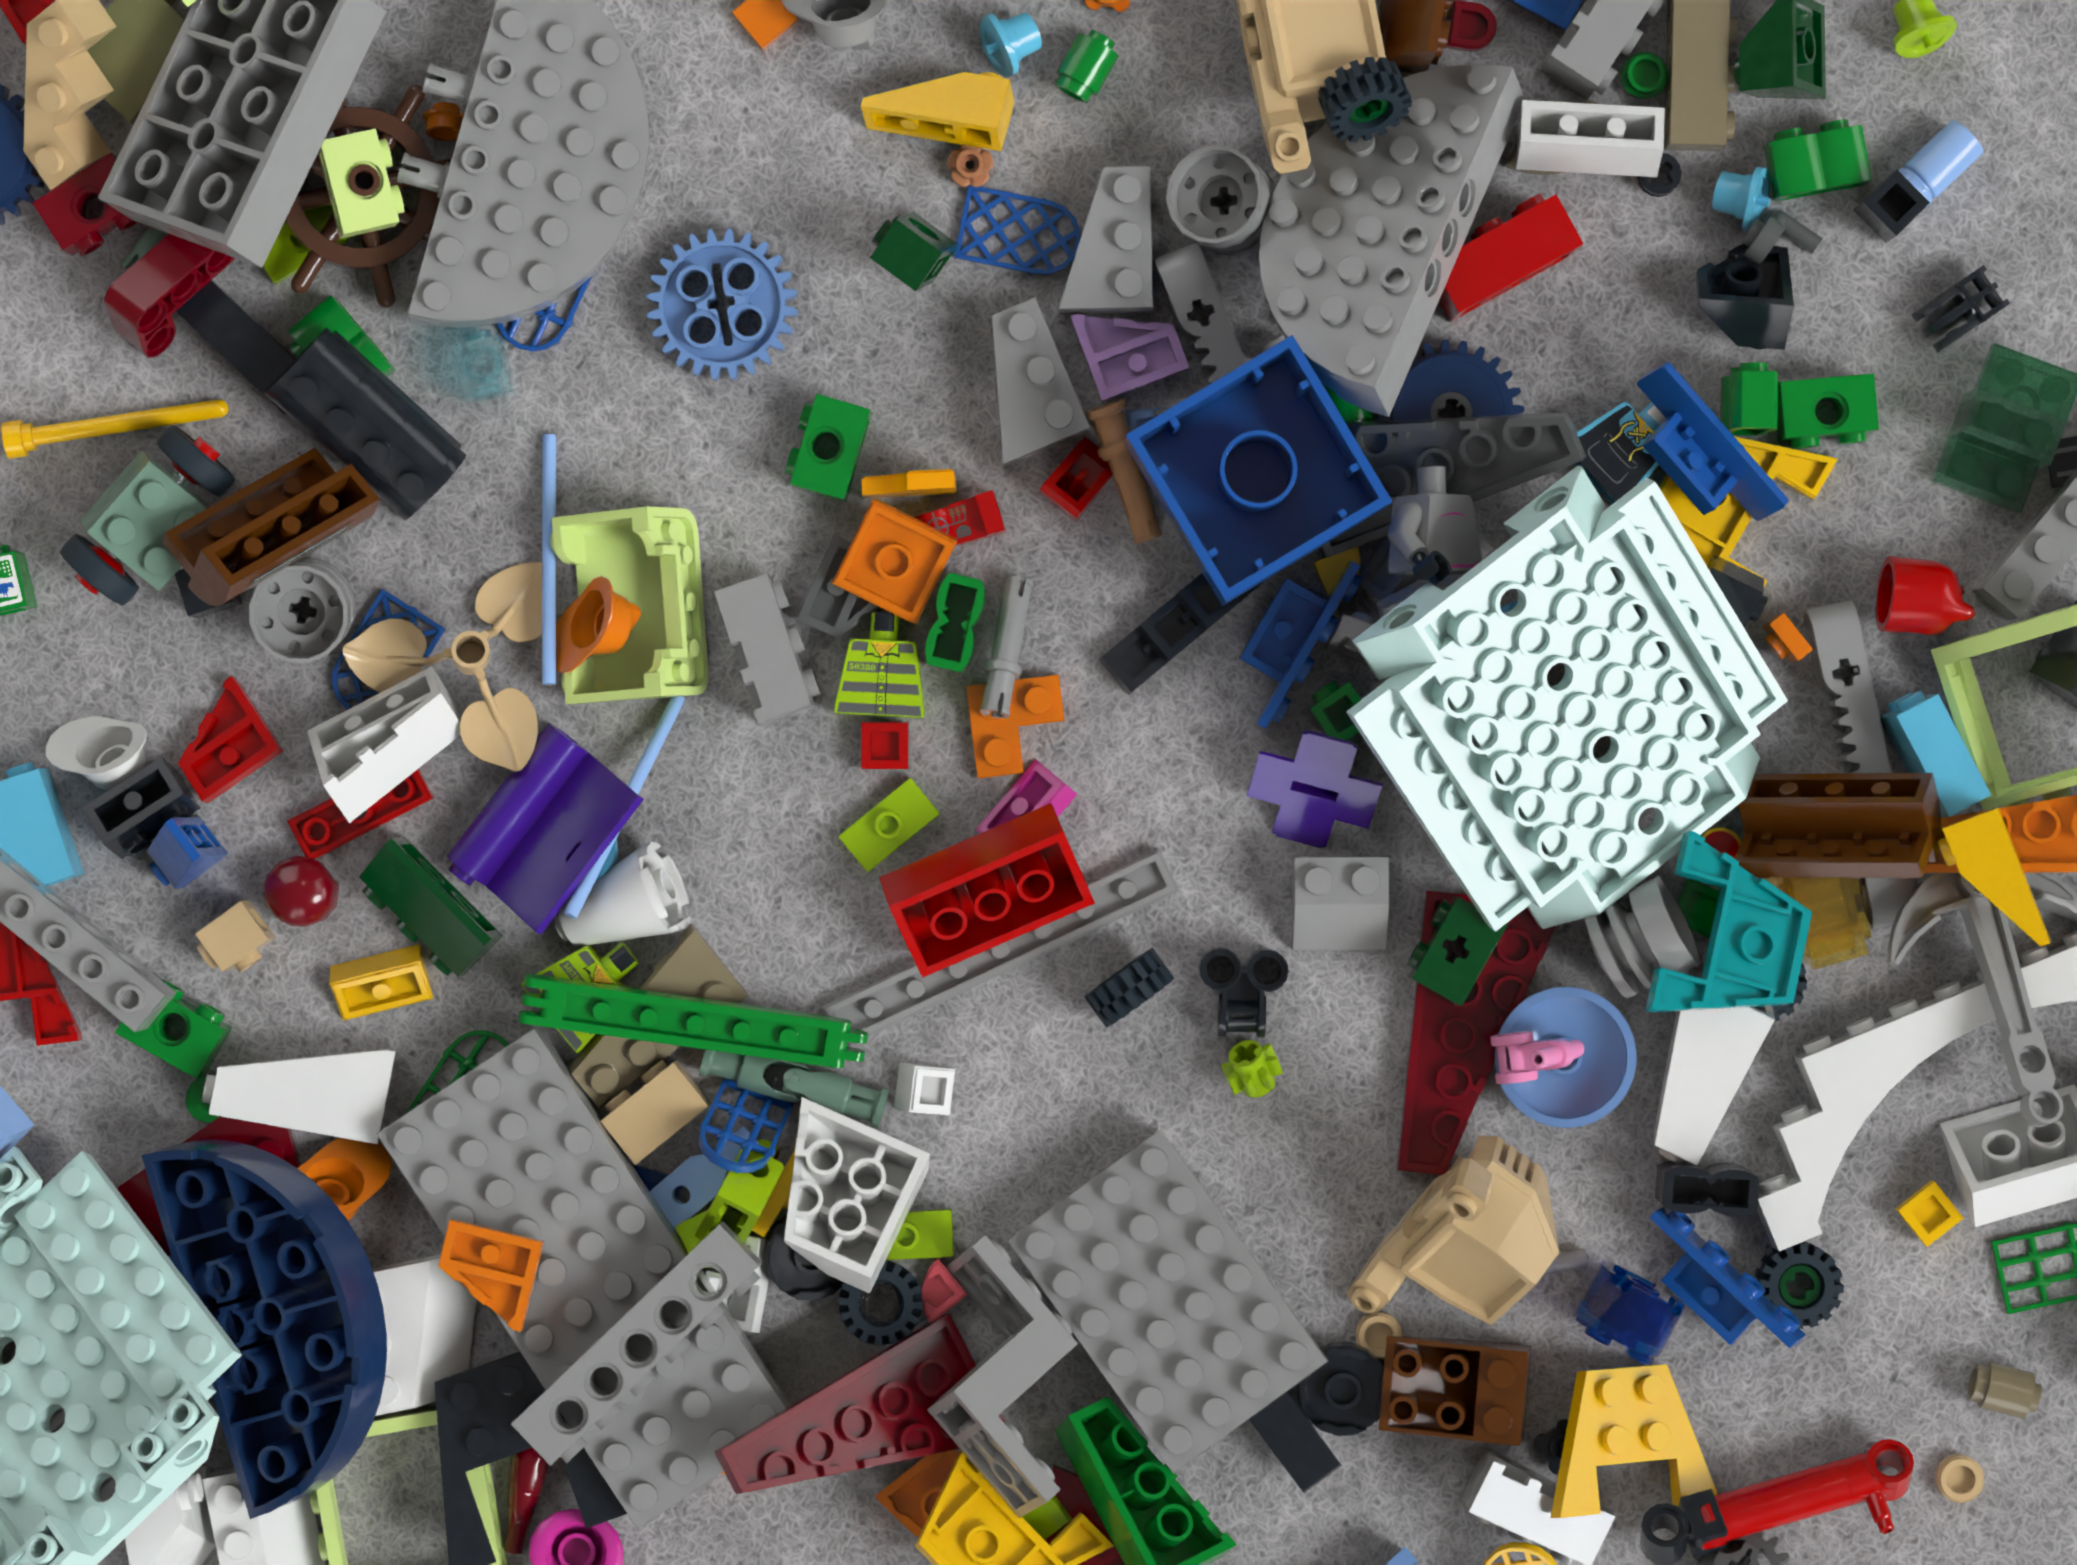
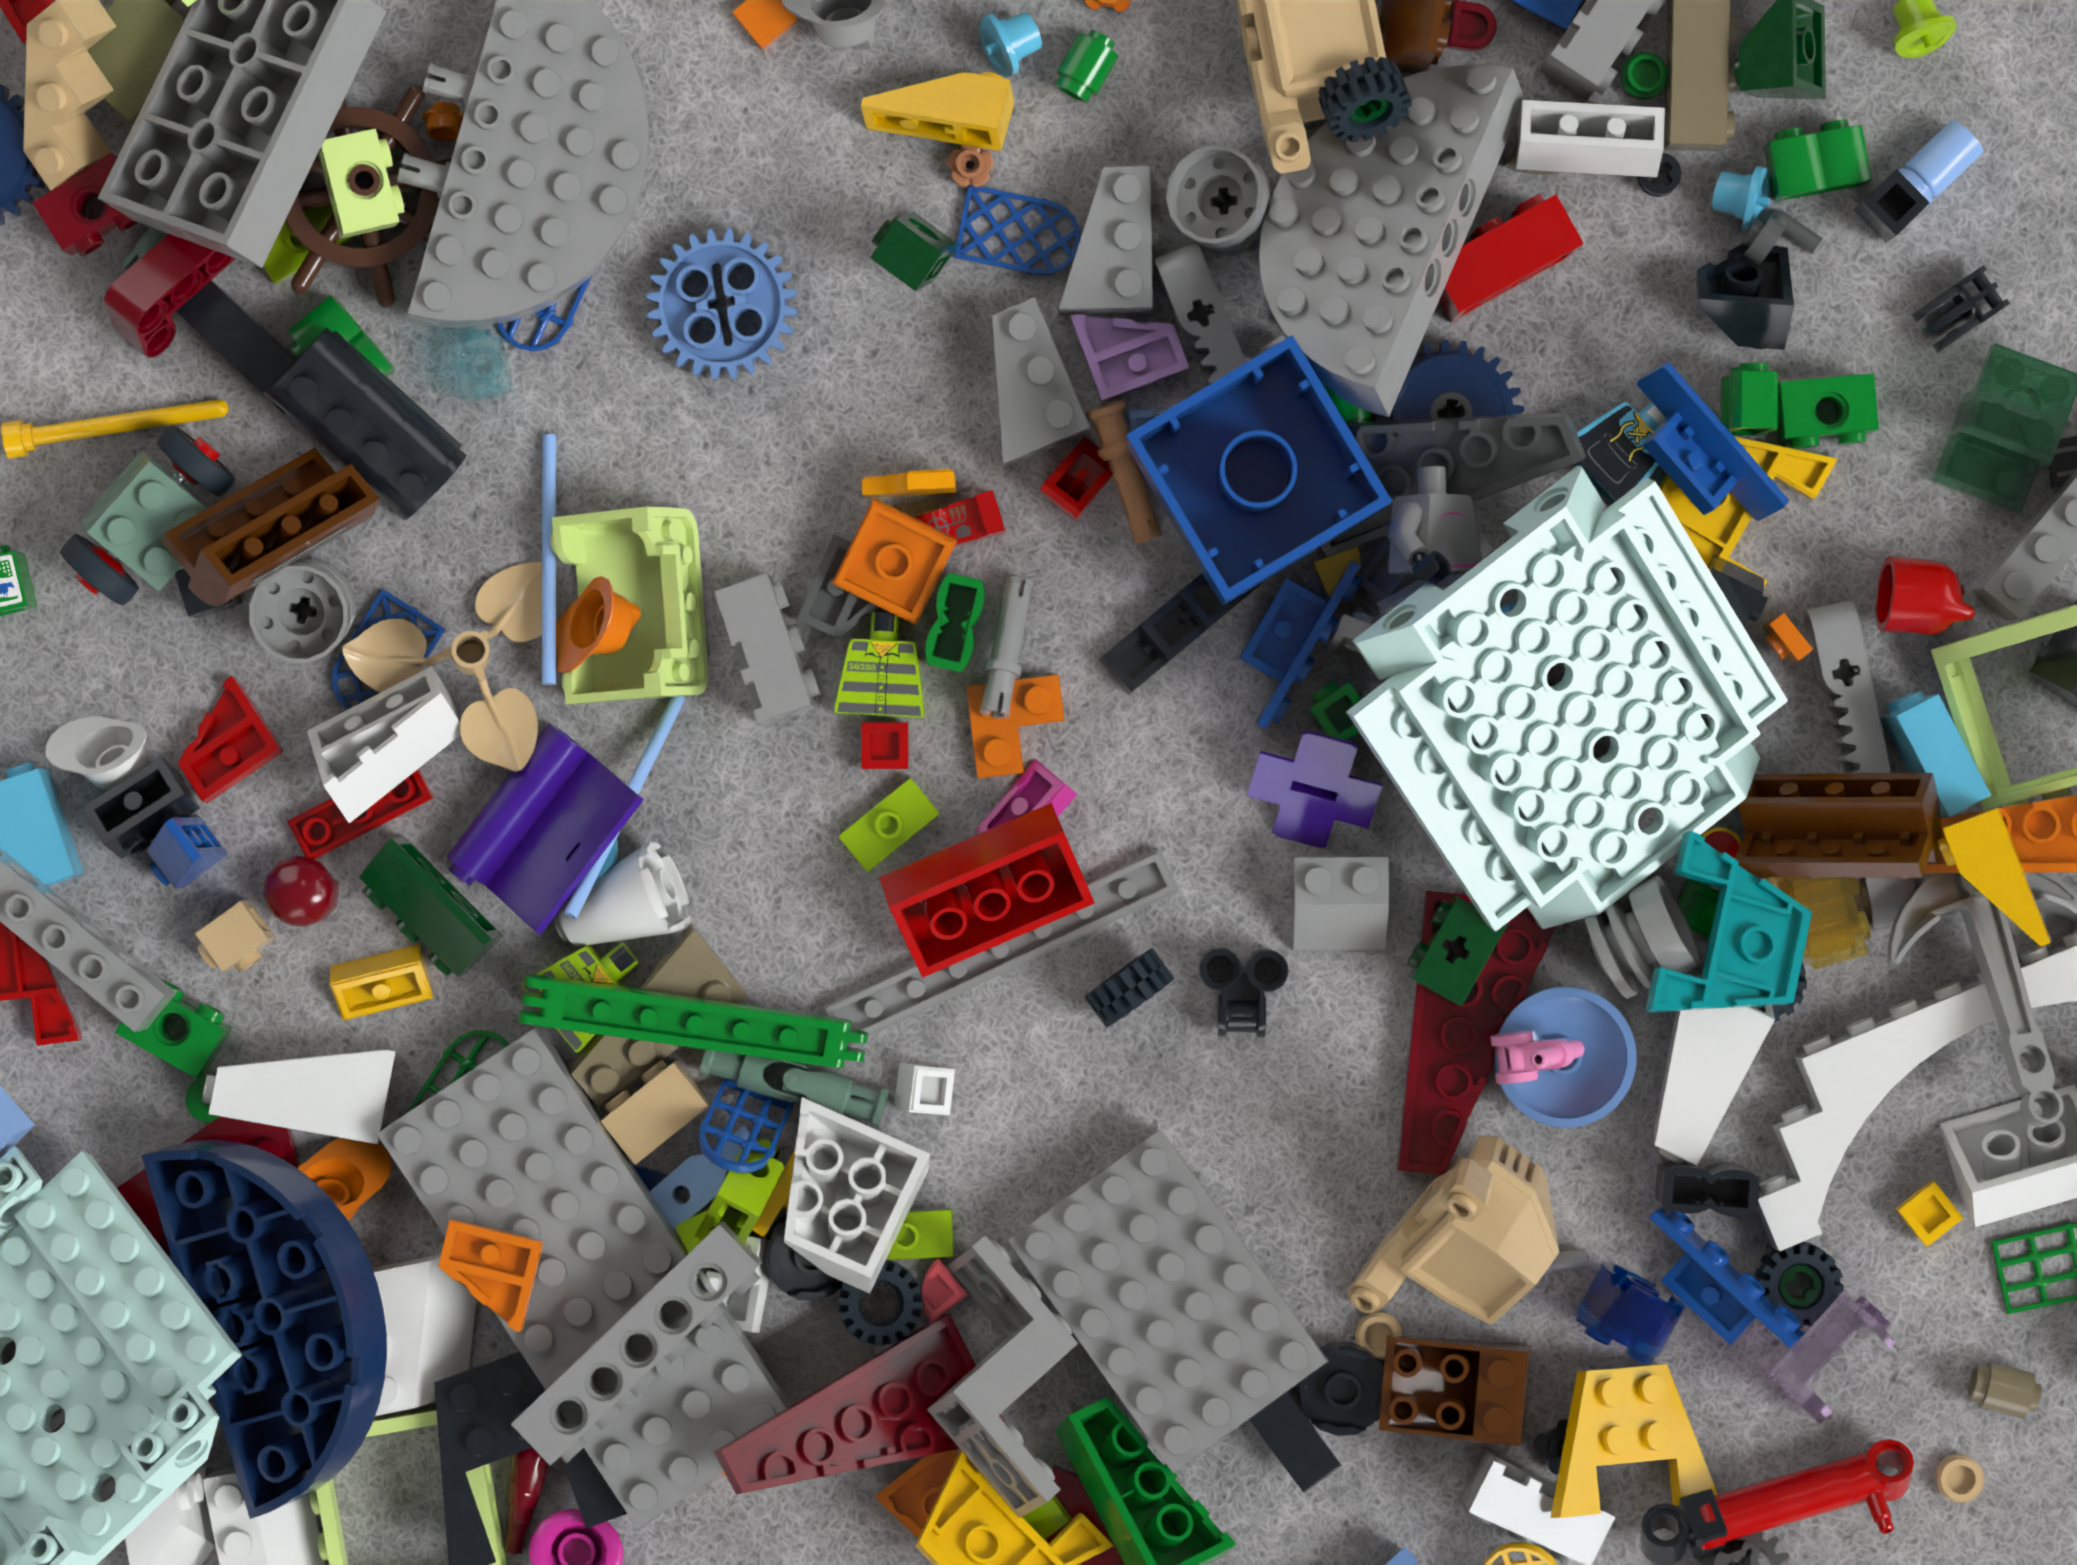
(831, 476): green brick -> none
(1252, 1068): lime gear -> none
(1820, 1344): none -> clear purple panel

